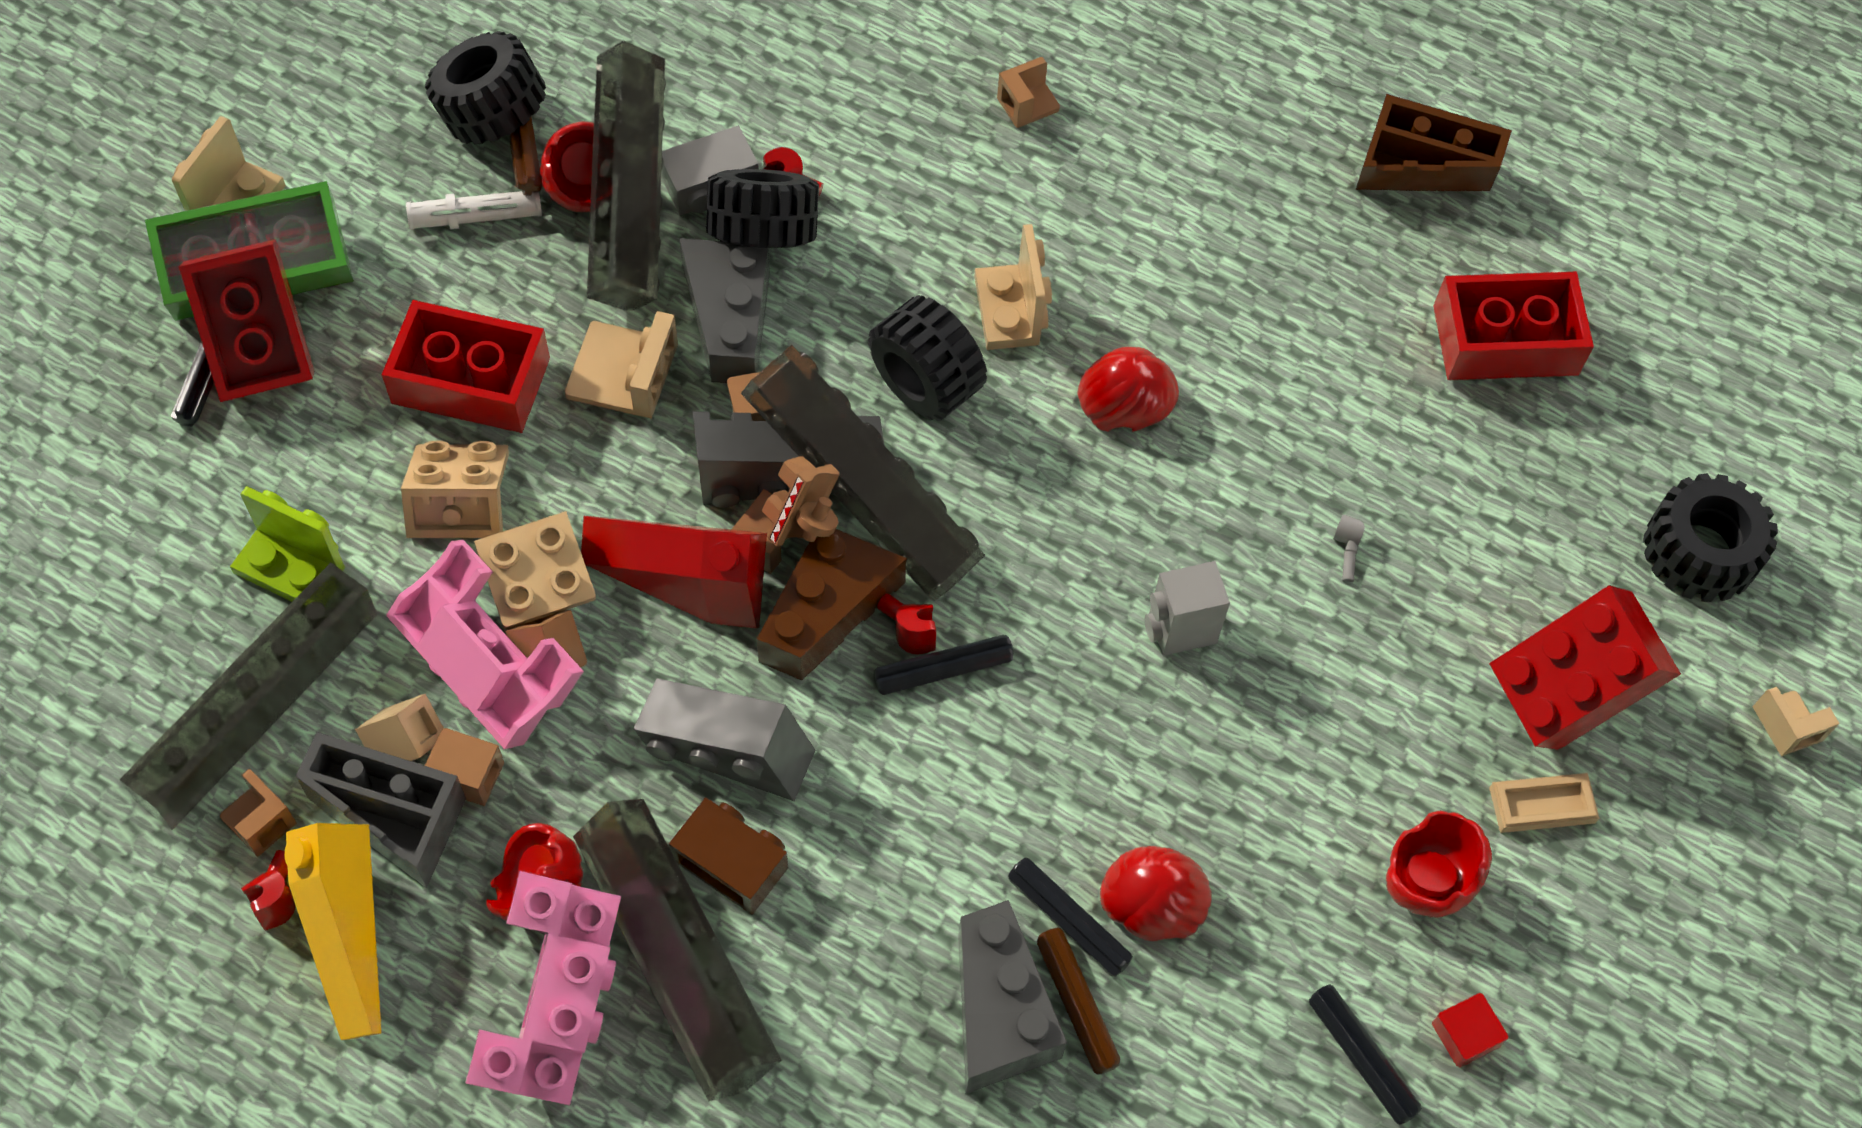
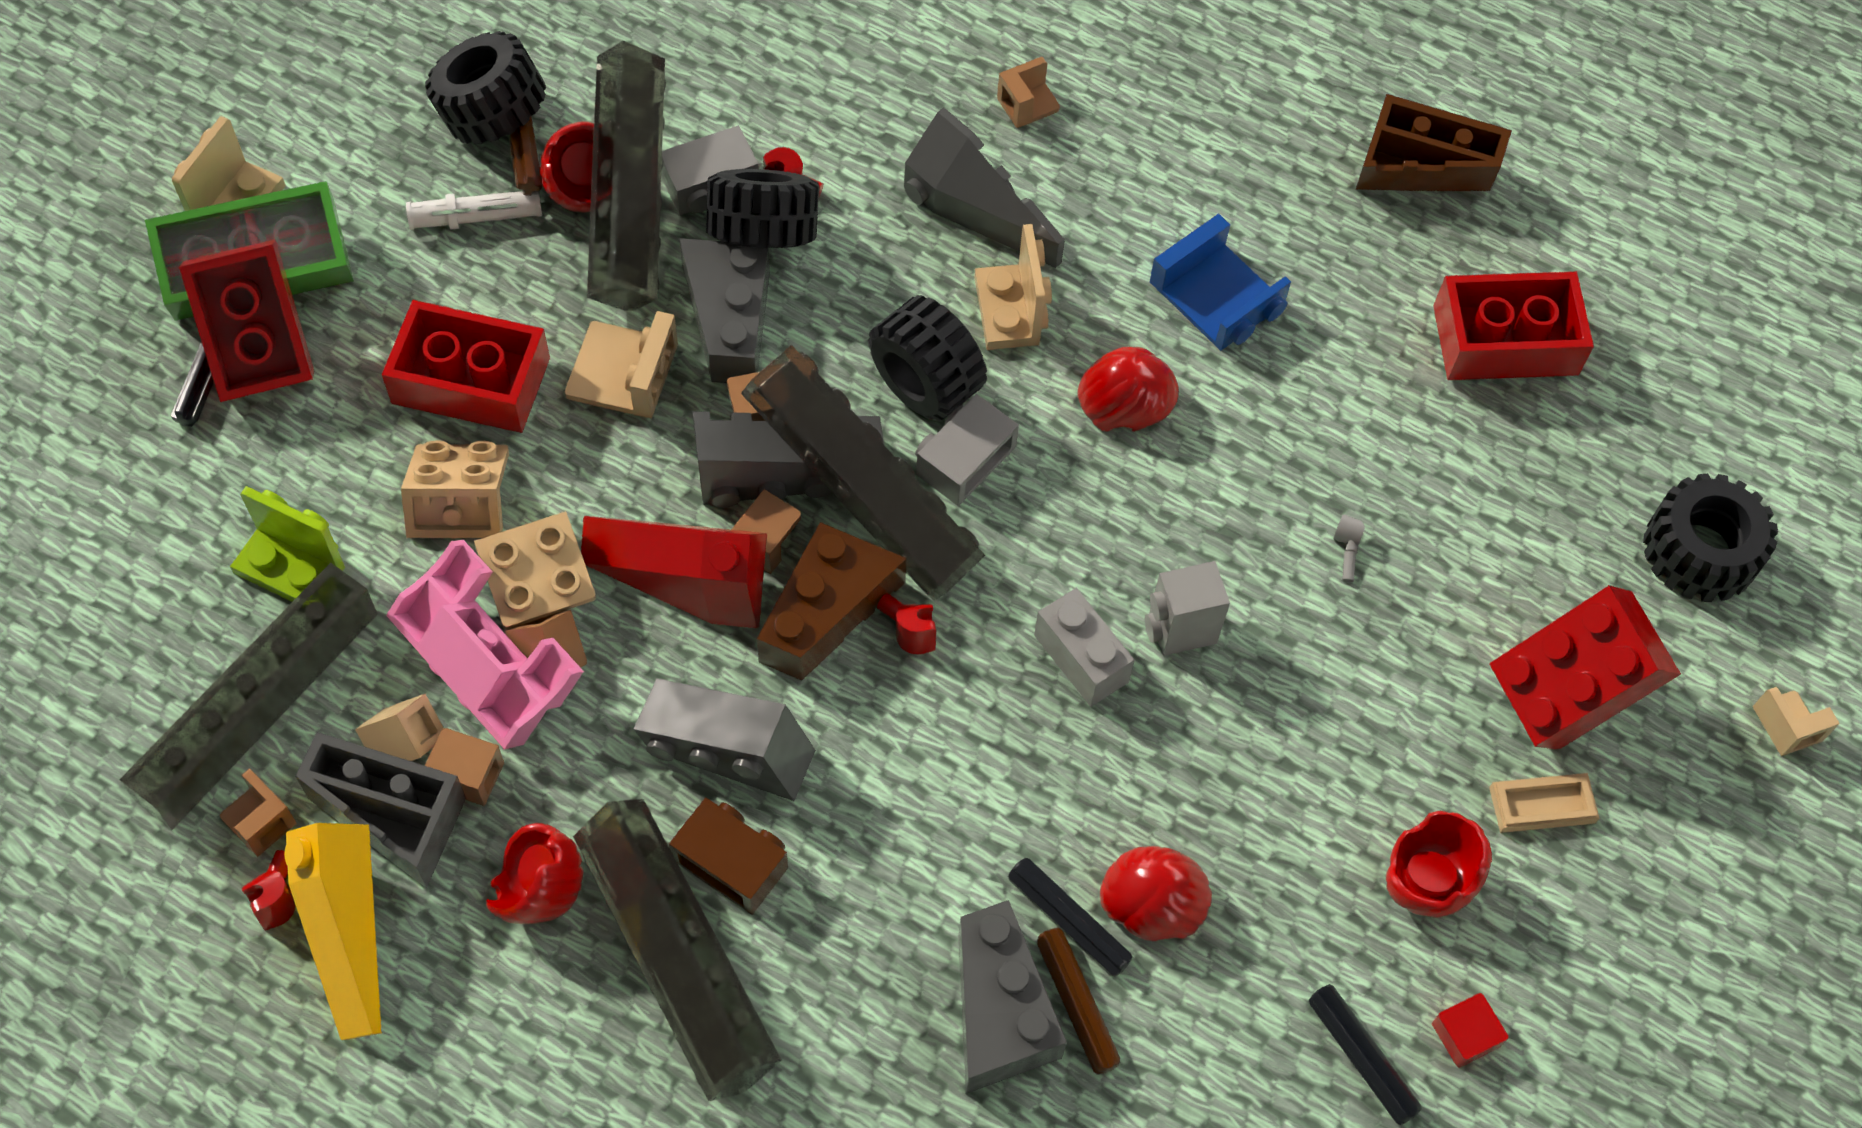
(562, 995): bright pink bracket -> none
(806, 507): medium nougat hips -> none
(943, 664): black axle -> none
(962, 186): none -> dark grey wedge
(966, 449): none -> light grey piece
(1083, 647): none -> light grey piece
(1216, 286): none -> blue panel

